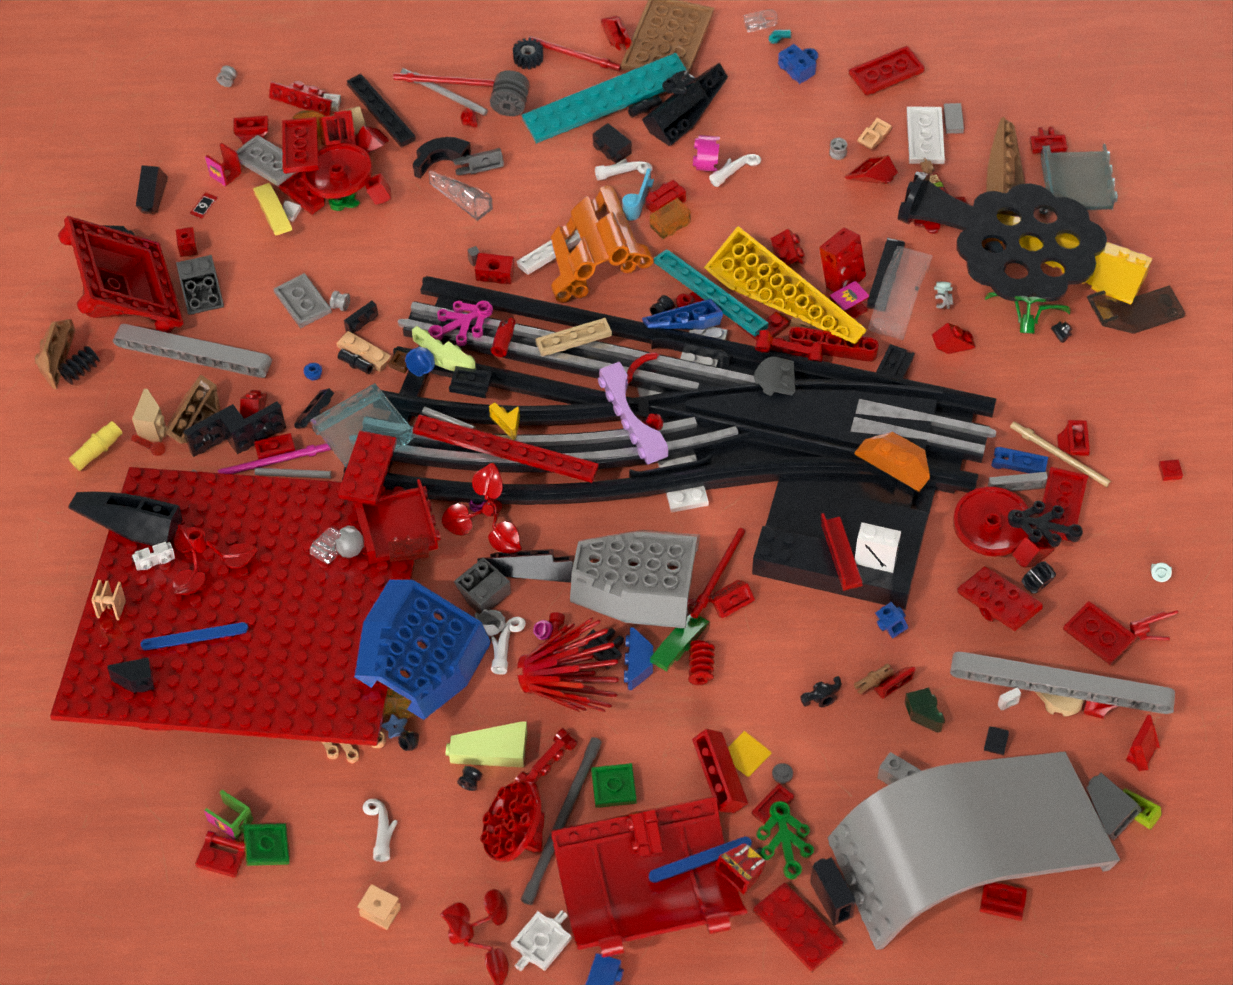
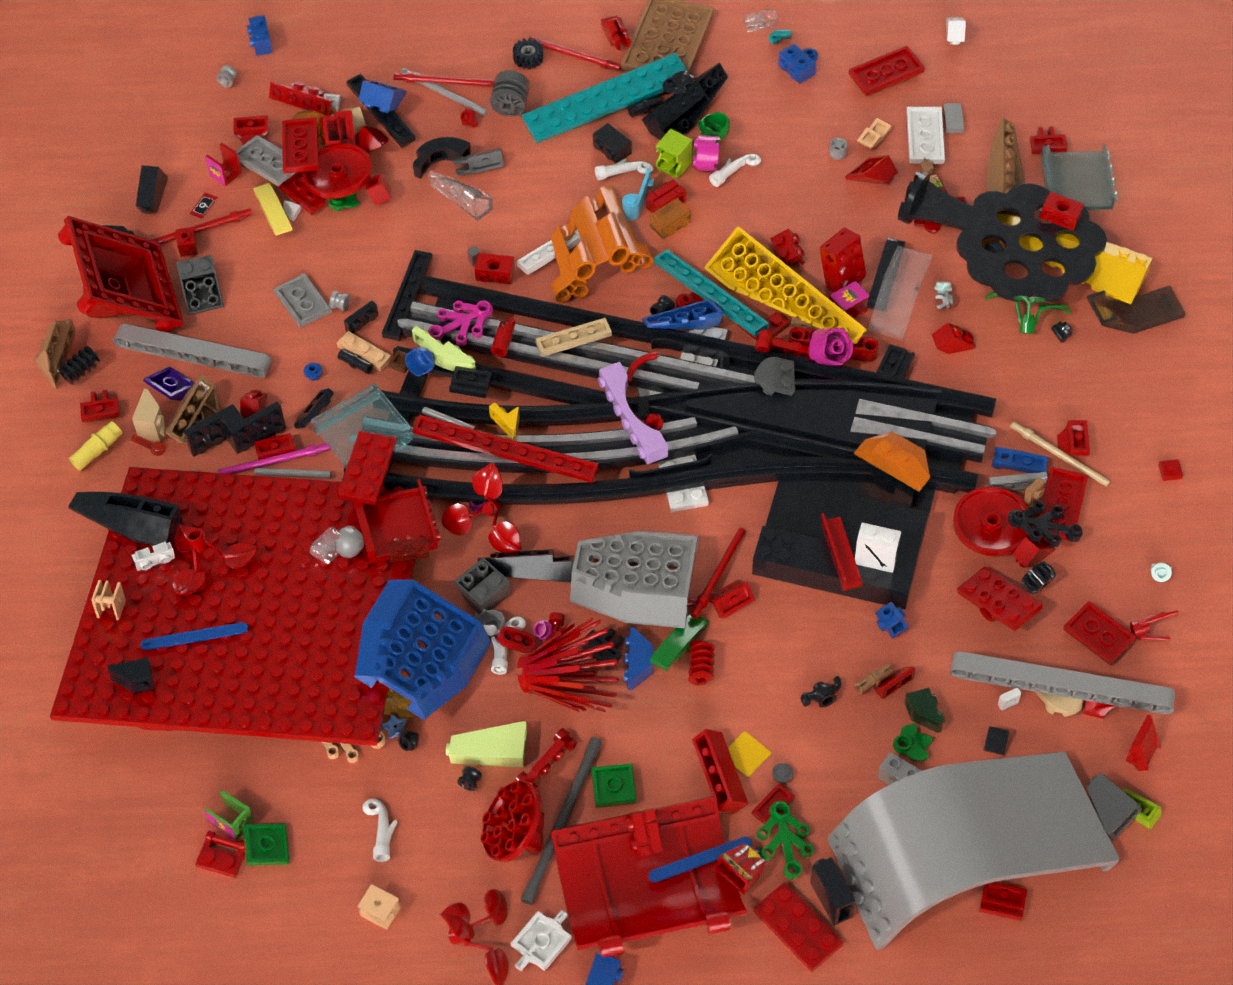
(99, 409): none -> red hinge
(169, 383): none -> dark purple slope
(234, 217): none -> red bar
(260, 36): none -> blue brick
(381, 95): none -> blue slope
(407, 294): none -> black plate
(513, 639): none -> red plate
(674, 154): none -> lime piece
(715, 125): none -> green hair
(830, 346): none -> dark pink brick
(915, 743): none -> green plate
(955, 30): none -> white arch
(1034, 492): none -> medium nougat plate
(1061, 210): none -> red brick

